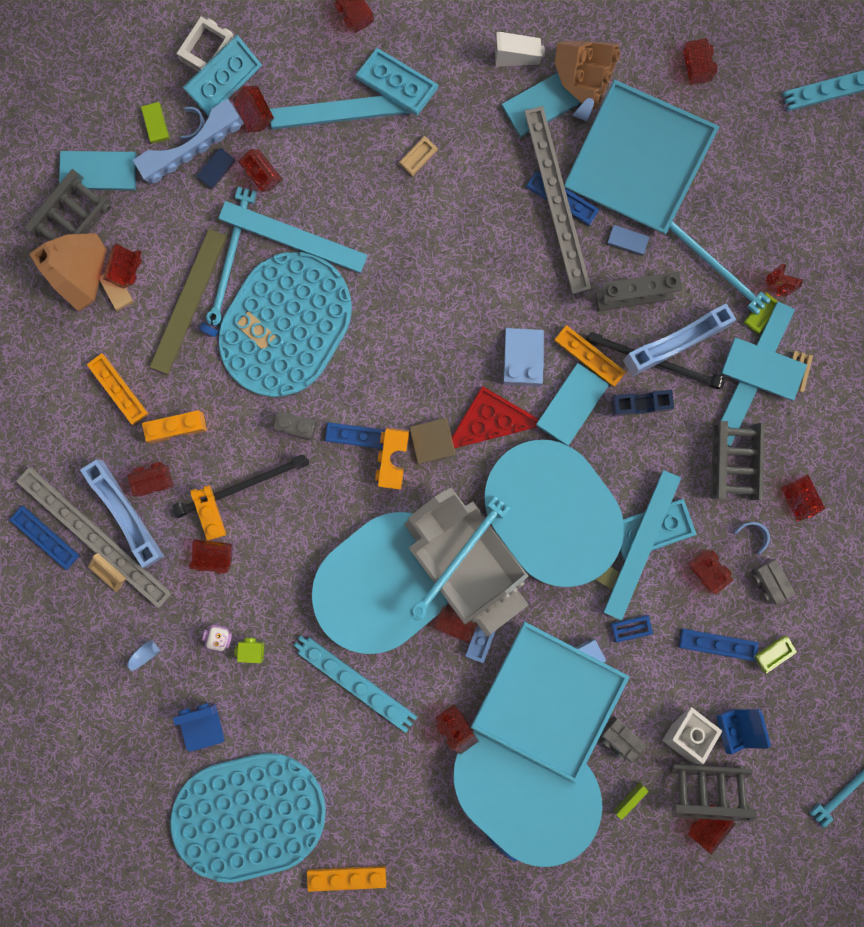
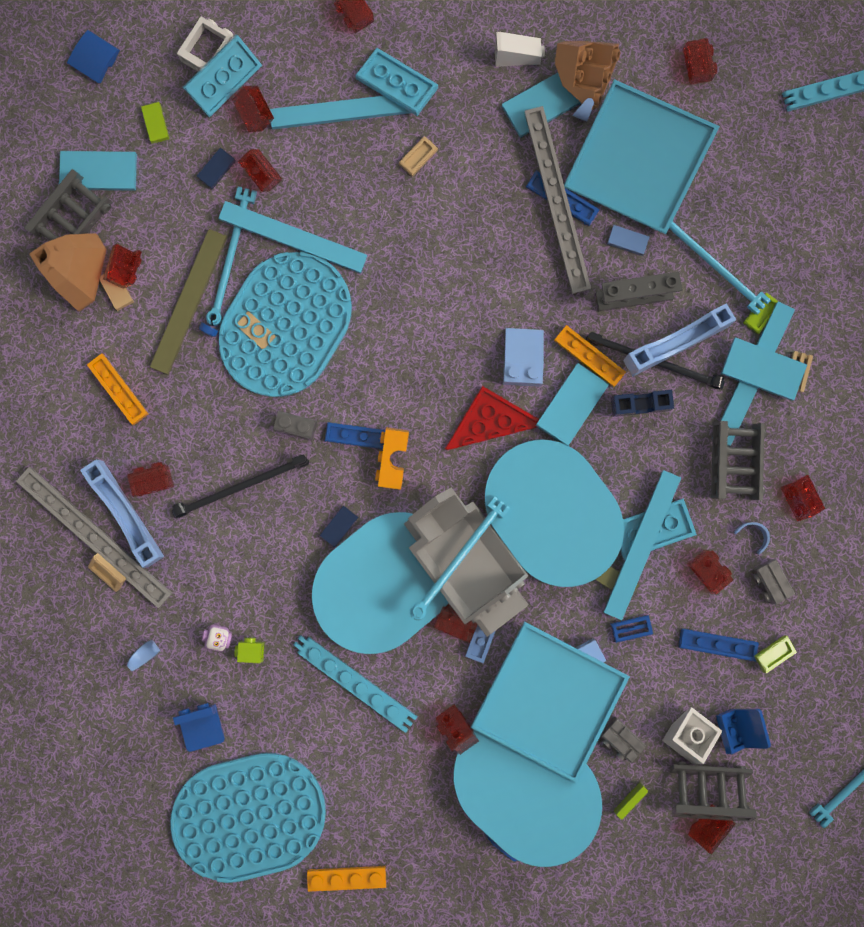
(44, 537): blue tile -> none
(93, 56): none -> blue slope
(172, 426): light orange arch -> none
(202, 123): light blue helmet -> none
(208, 513): light orange plate -> none
(211, 556): clear red bracket -> none
(221, 122): light blue arch -> none
(339, 526): none -> dark blue tile
(432, 441): dark tan tile -> none
(782, 284): clear red bracket -> none

